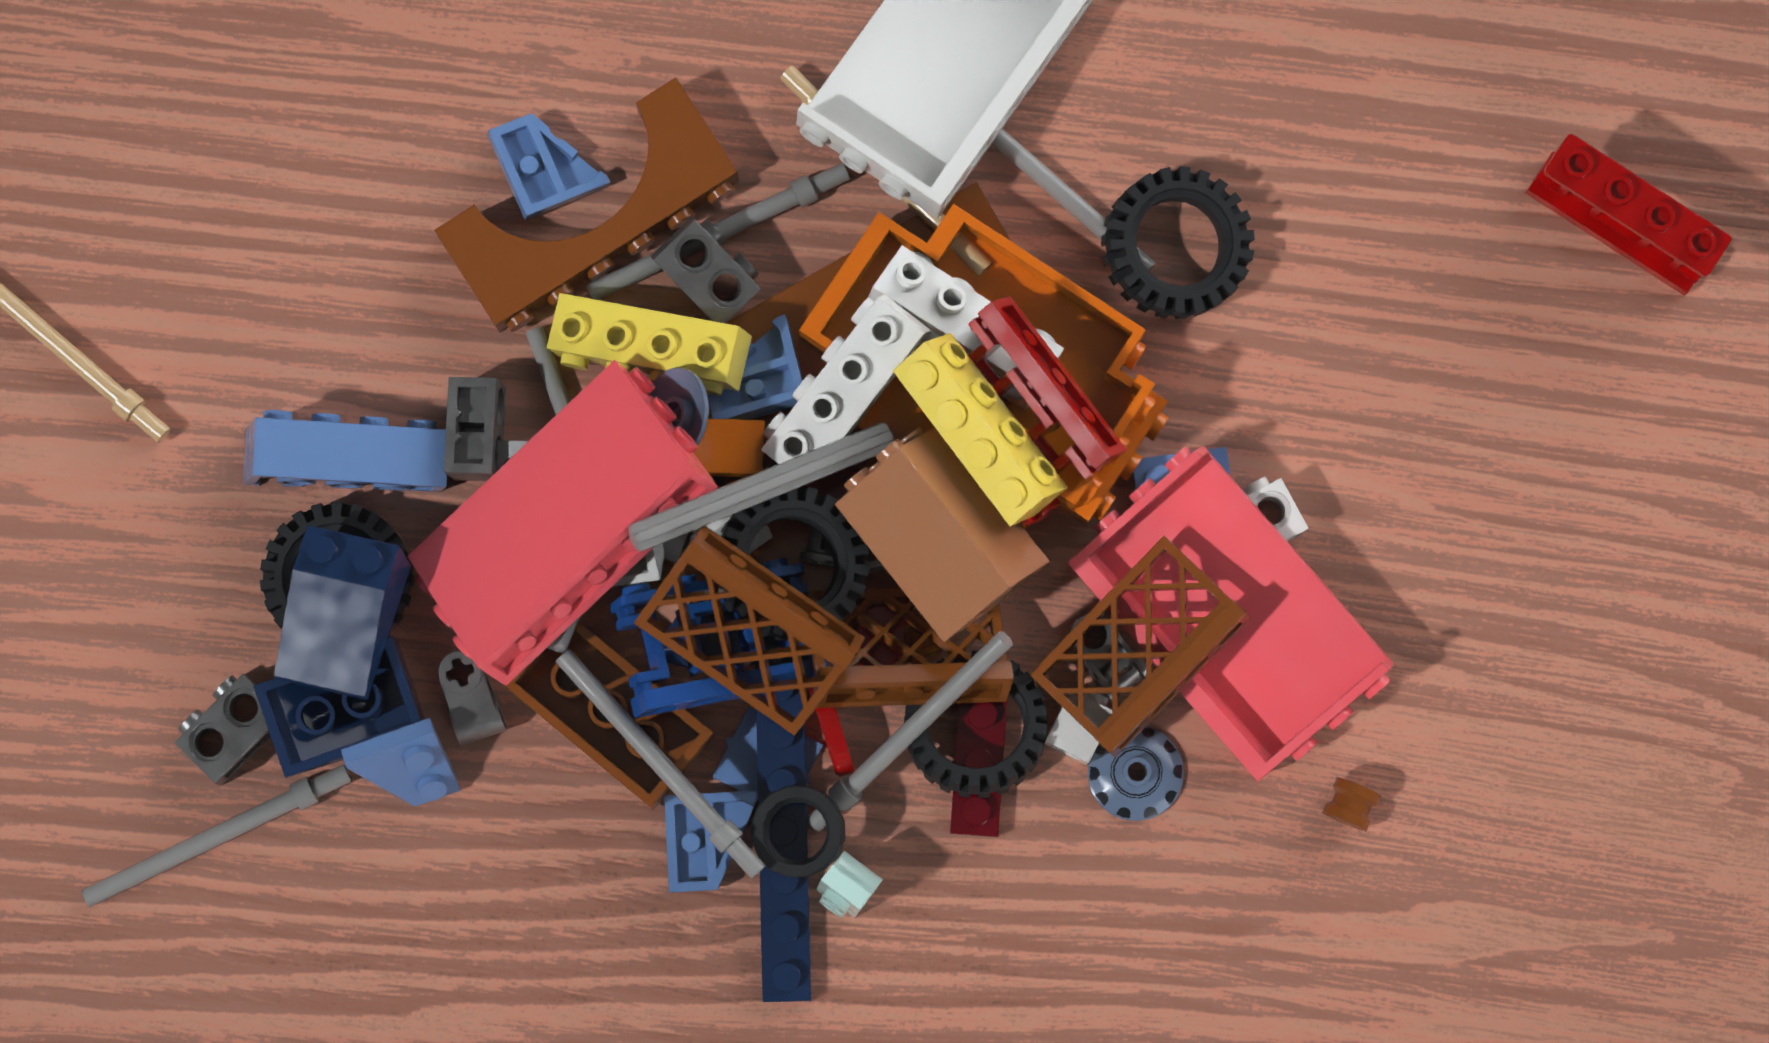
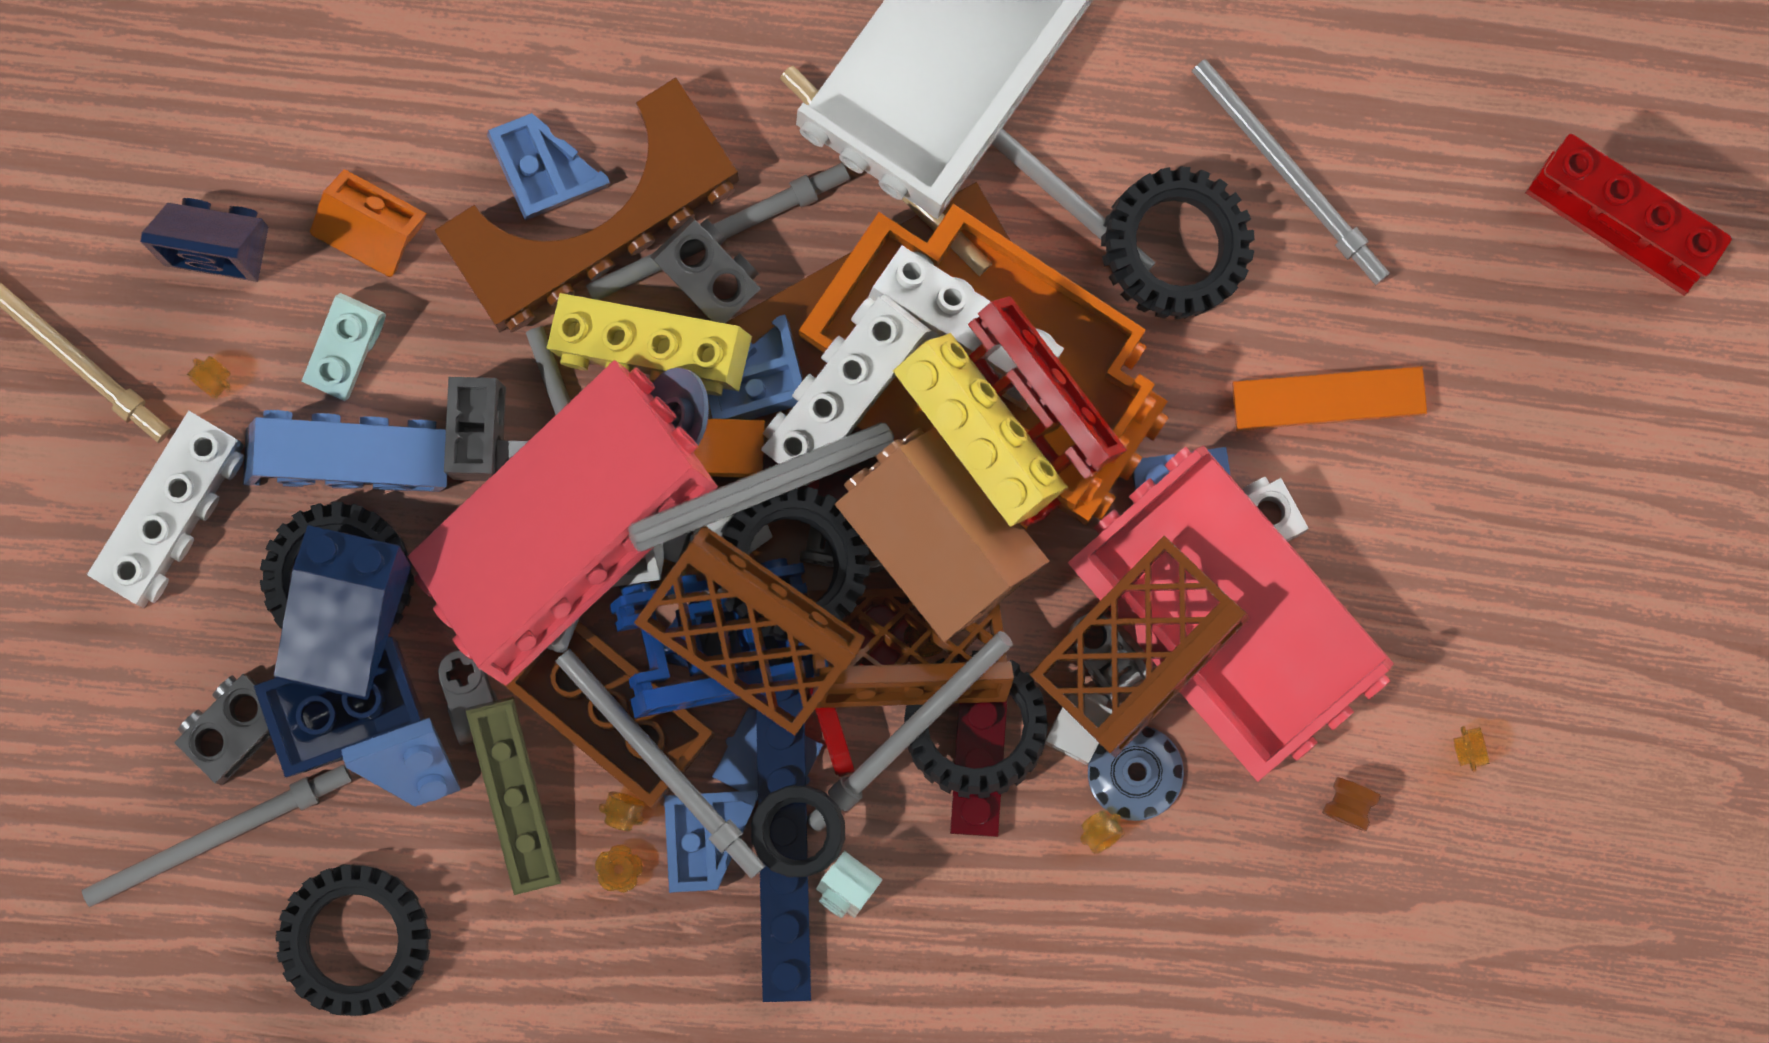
(167, 509): none -> white brick
(207, 239): none -> dark blue slope
(210, 376): none -> clear yellow plate
(295, 935): none -> black tyre
(343, 346): none -> light aqua plate
(366, 222): none -> orange panel
(513, 795): none -> olive tile
(622, 811): none -> clear yellow plate
(631, 865): none -> clear yellow plate
(1101, 831): none -> clear yellow plate
(1329, 398): none -> orange tile
(1350, 241): none -> light grey bar
(1471, 748): none -> clear yellow plate

